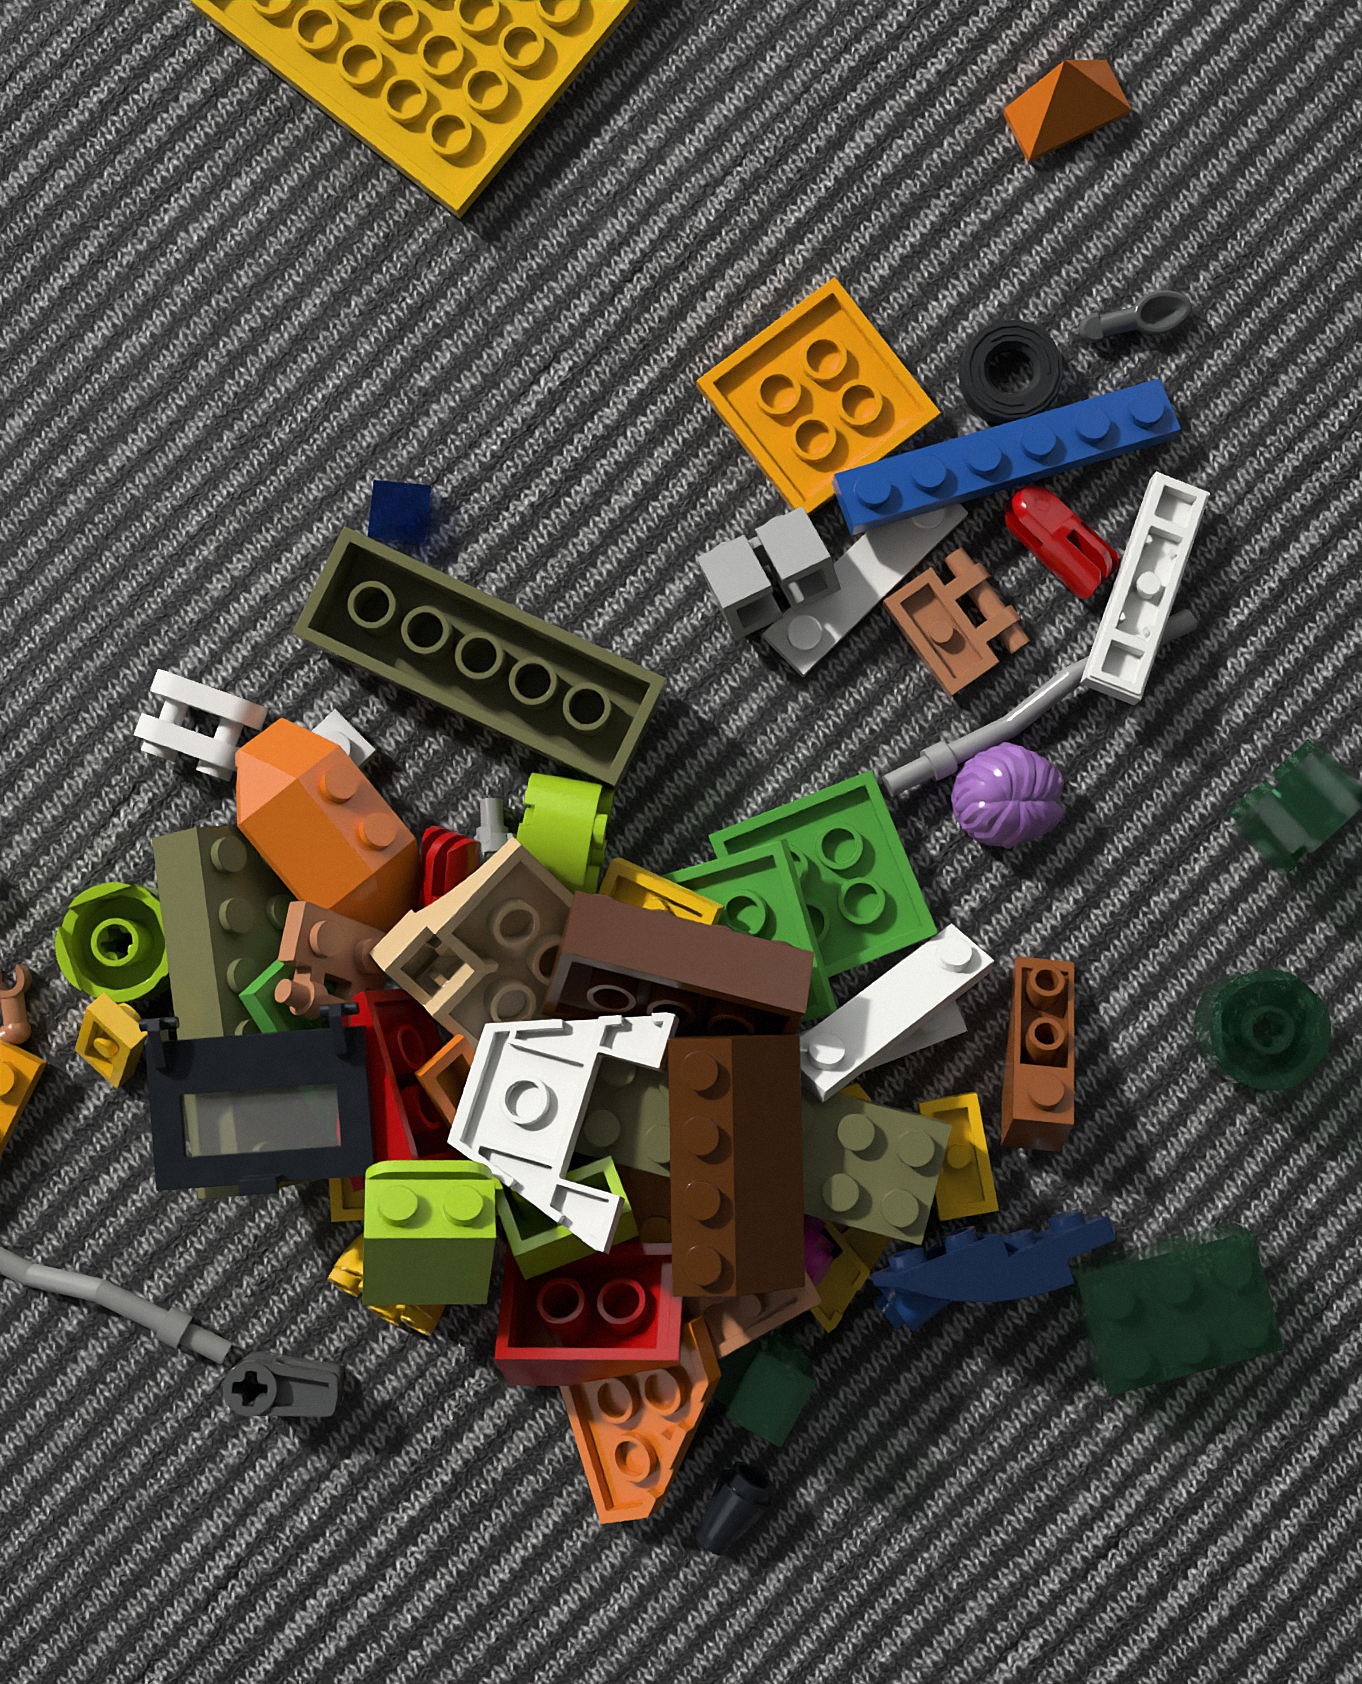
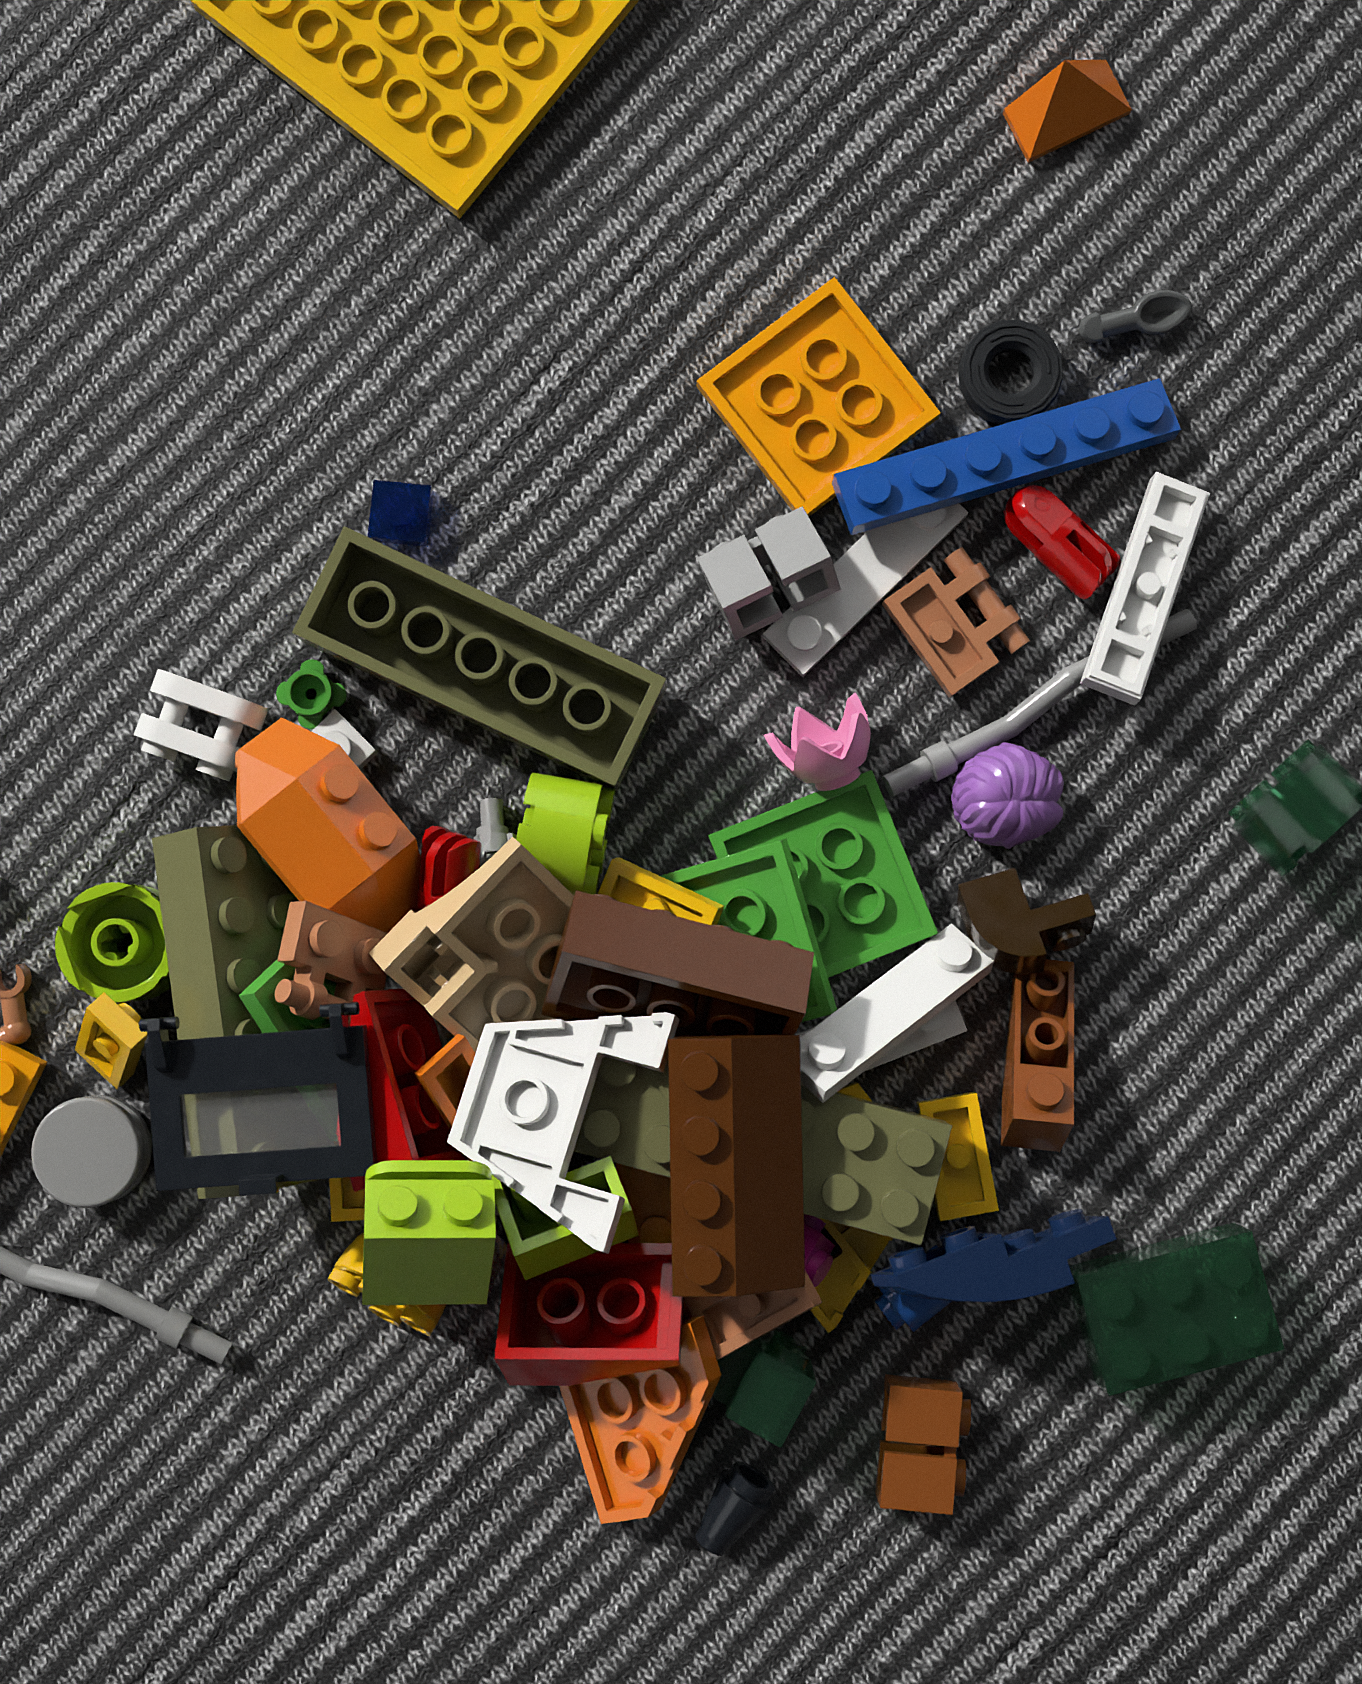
(91, 1151): none -> light grey head
(292, 1389): dark grey piece -> none
(311, 677): none -> bright green plate
(820, 752): none -> bright pink piece
(919, 1449): none -> dark orange piece
(1010, 932): none -> dark brown brick
(1276, 1059): clear green brick -> none

